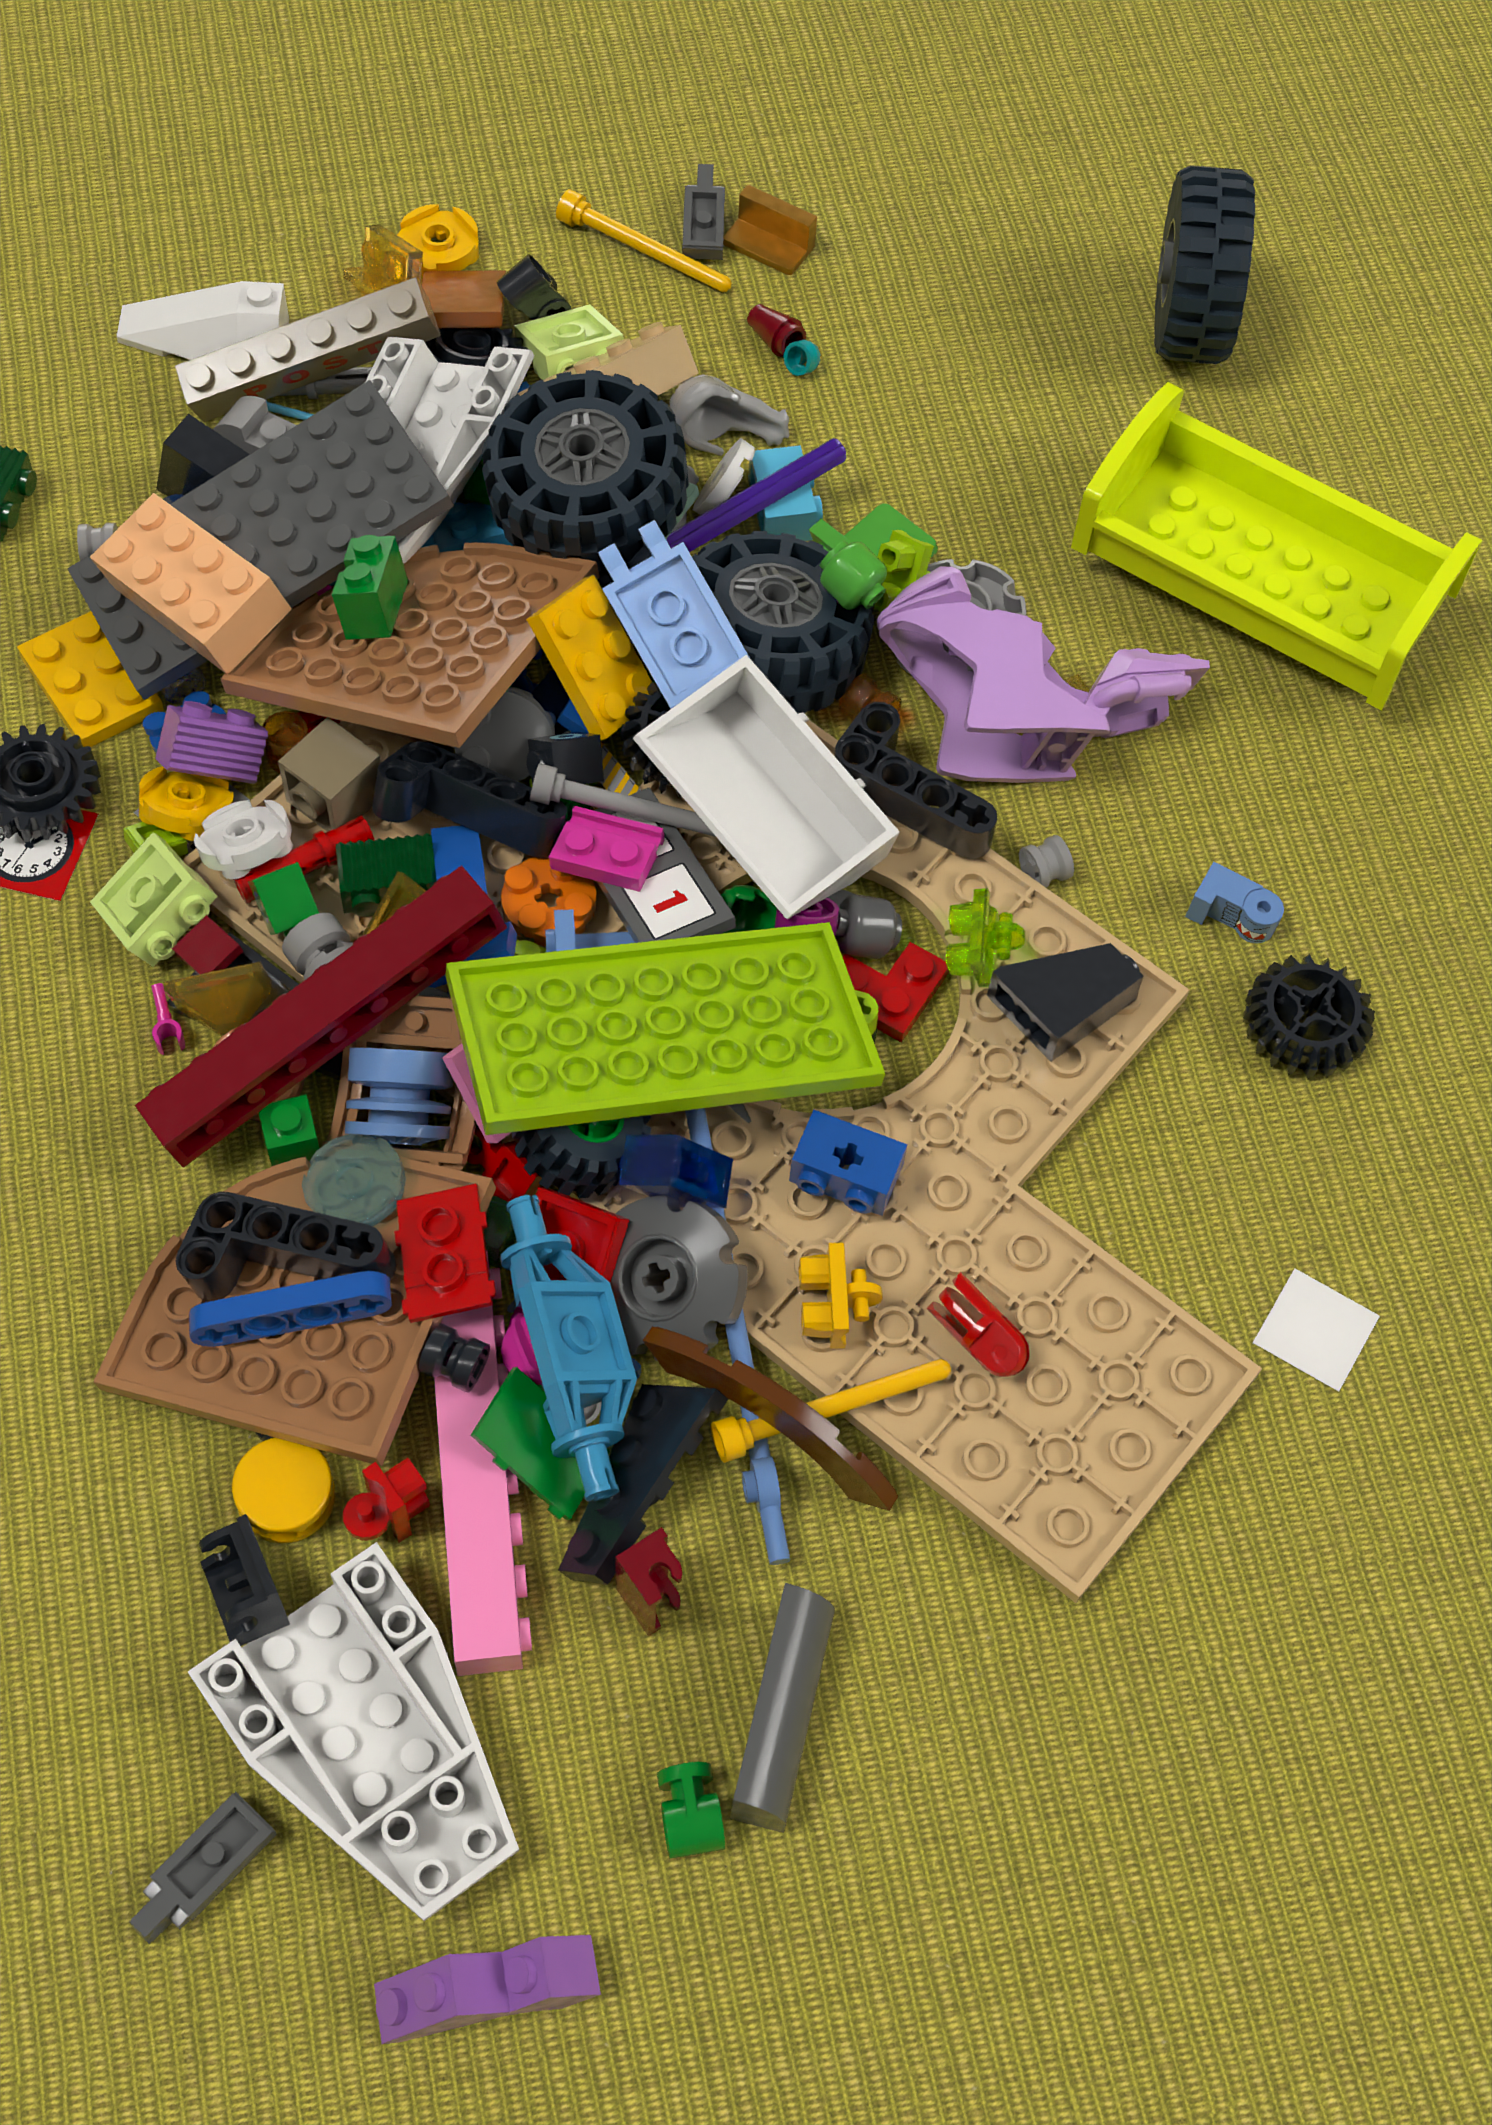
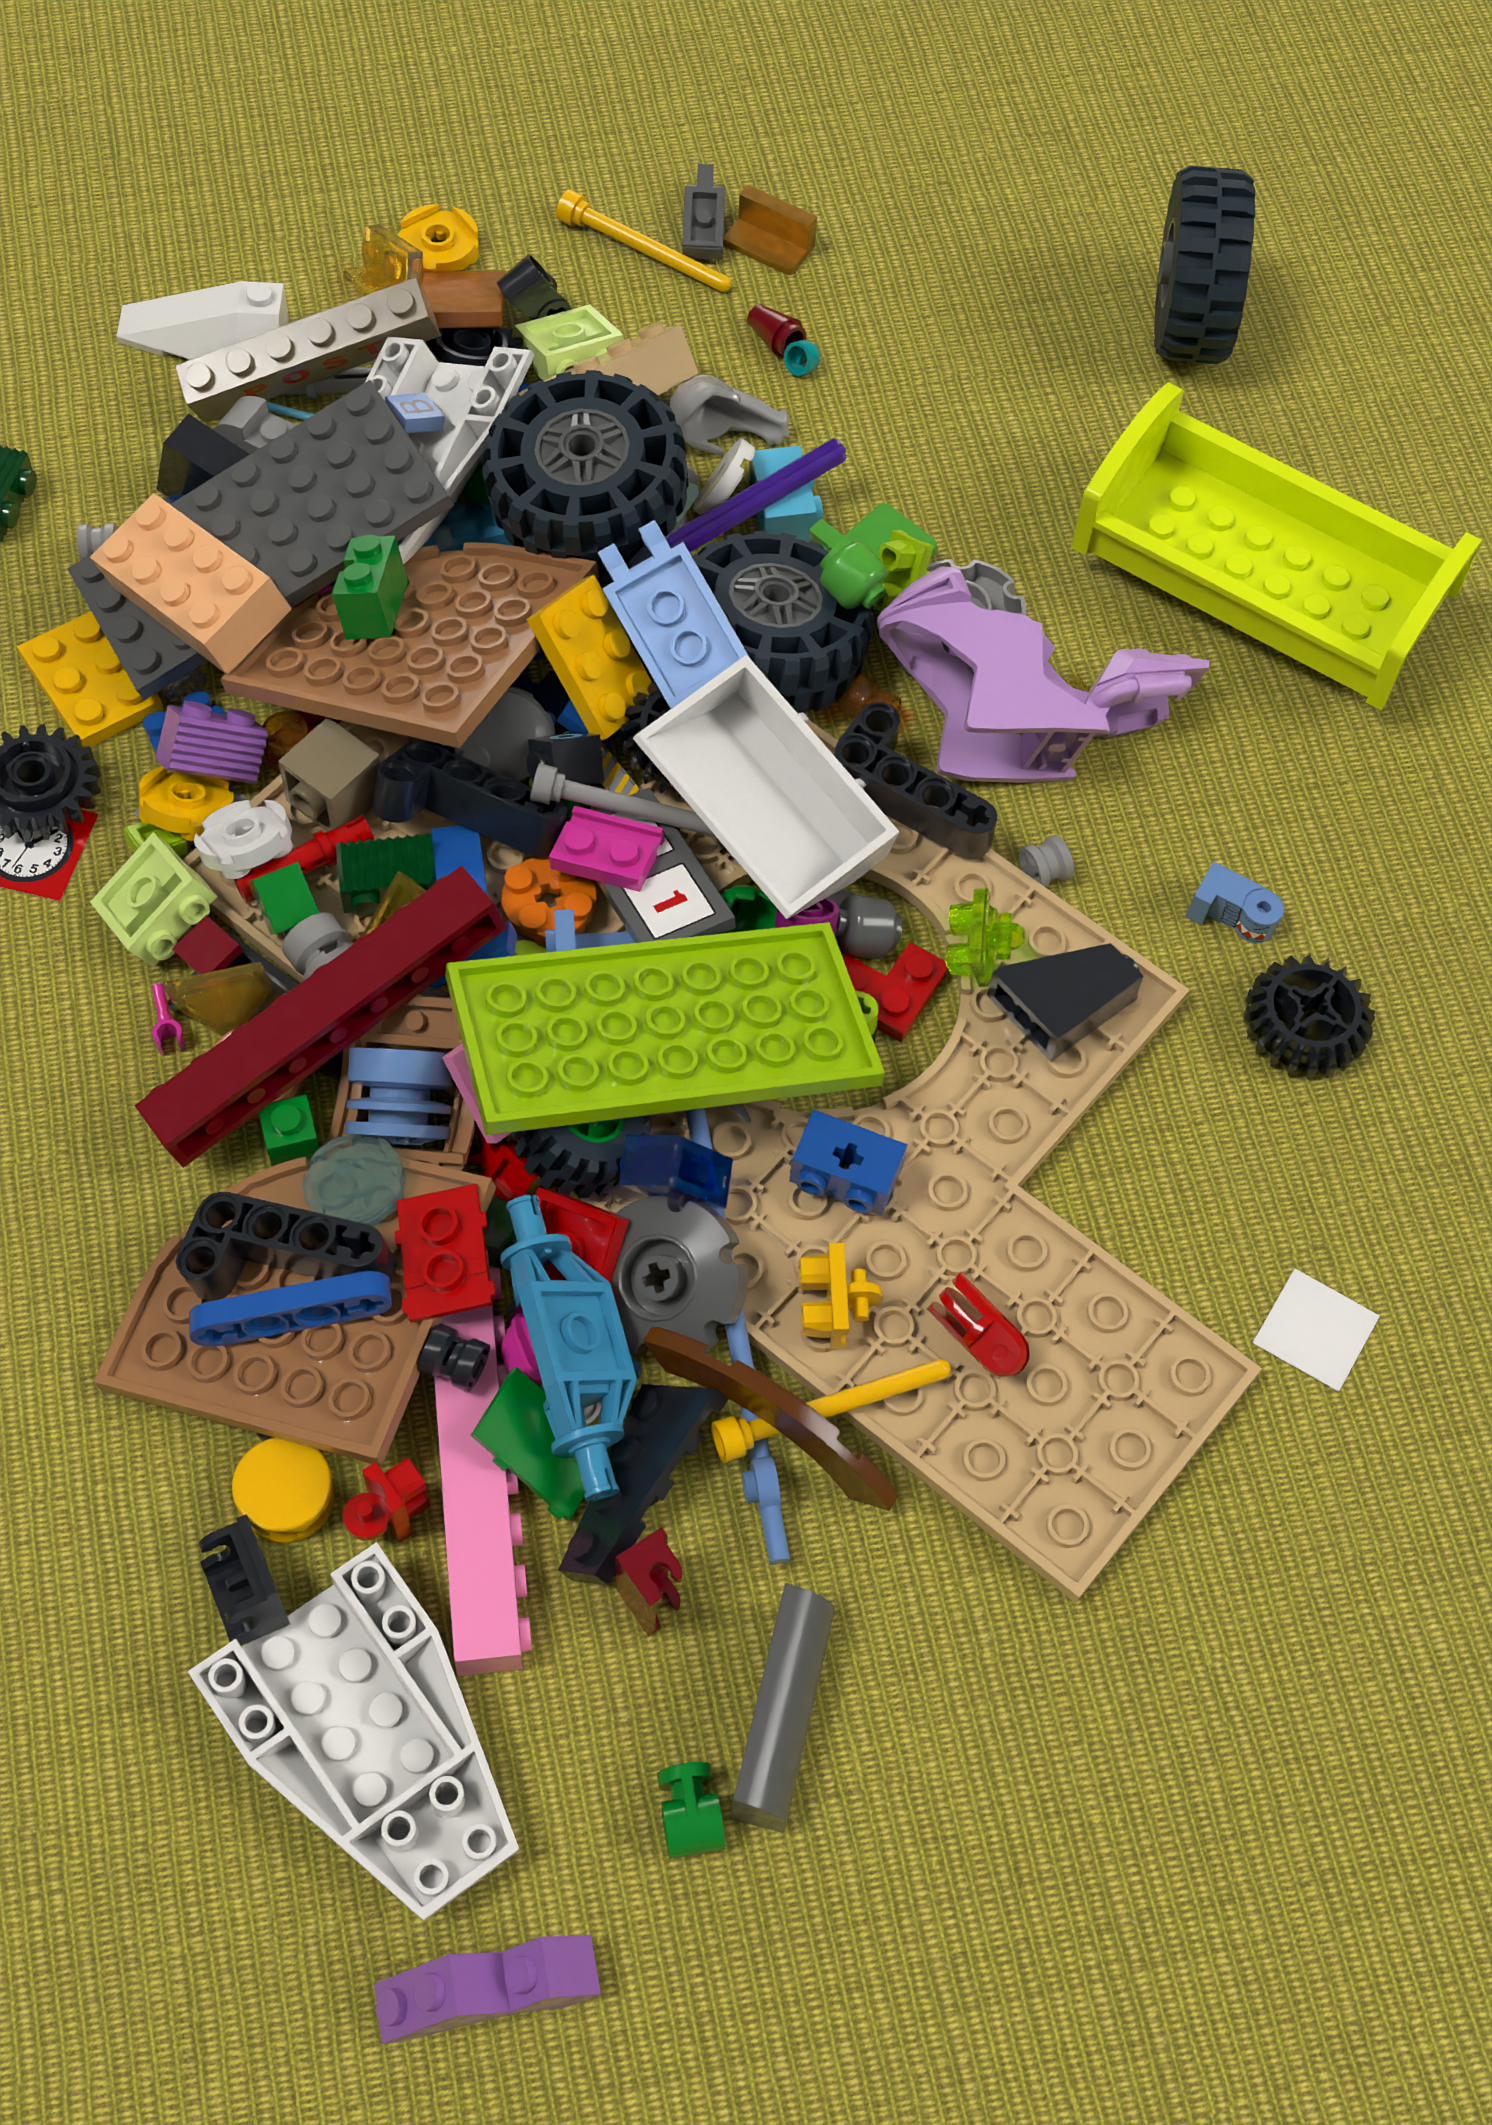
(202, 1867): dark grey hinge -> none
(416, 412): none -> medium blue tile

